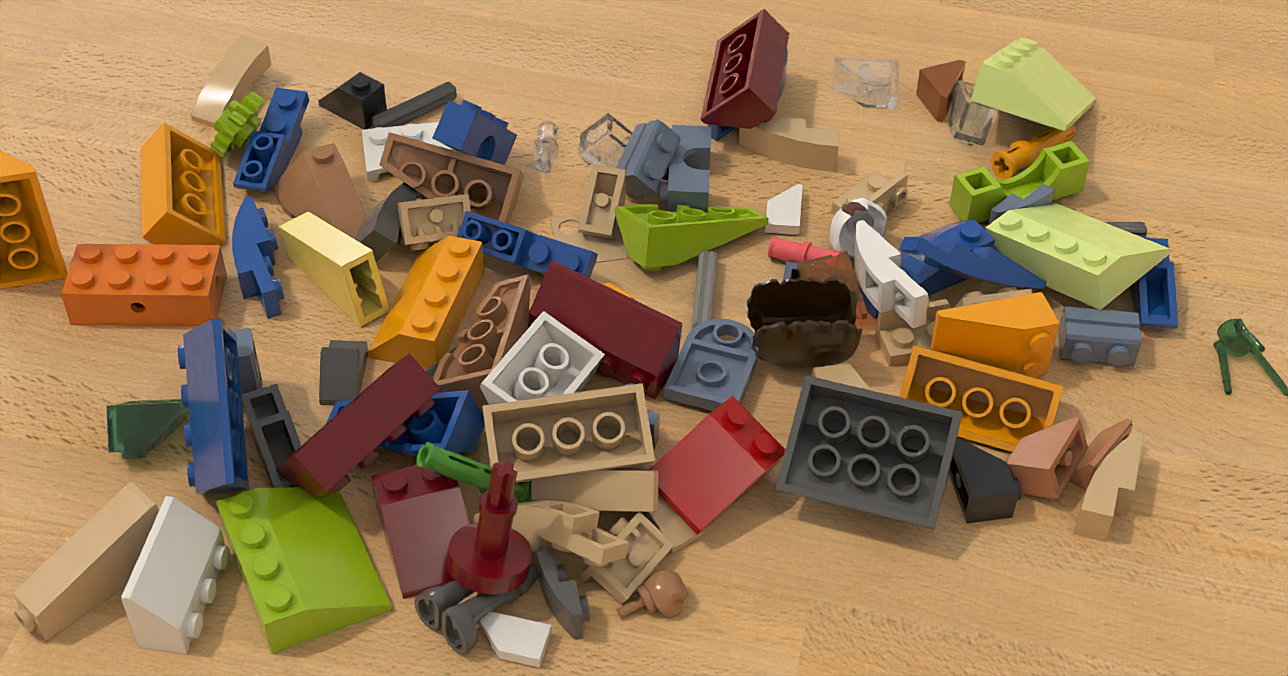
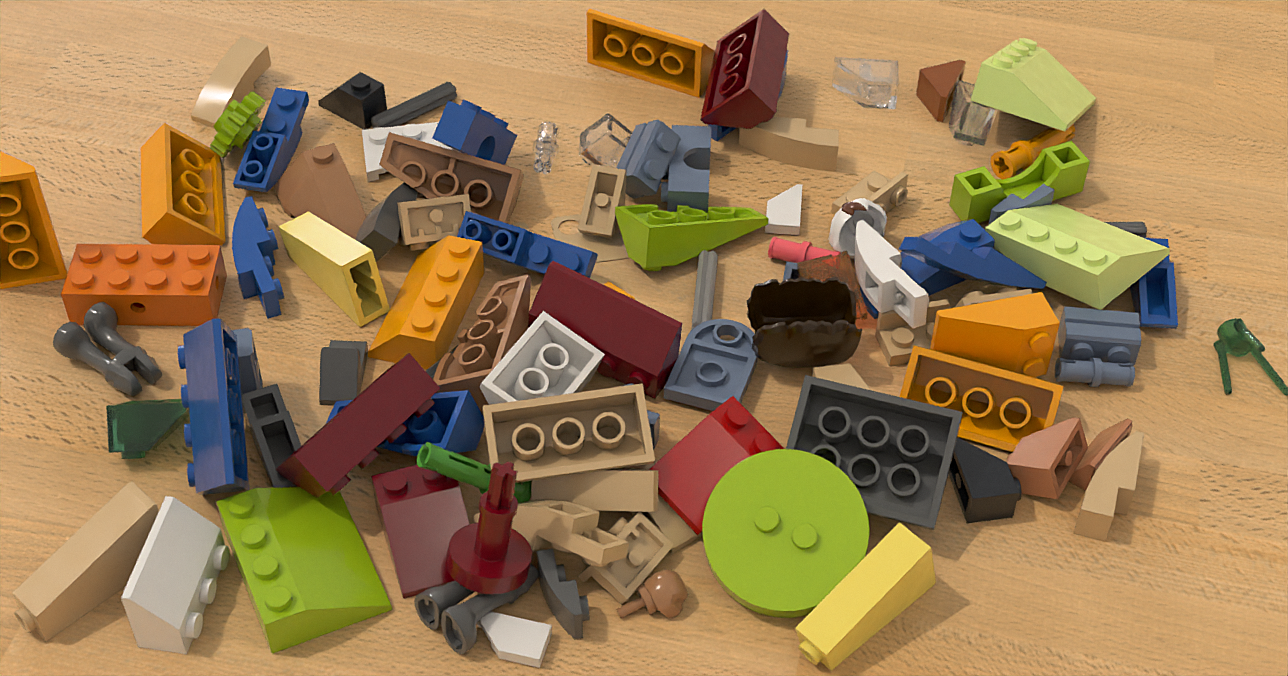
(101, 328): none -> dark grey piece
(648, 53): none -> light orange slope
(784, 531): none -> lime brick
(868, 598): none -> light yellow slope
(1094, 372): none -> sand blue pin

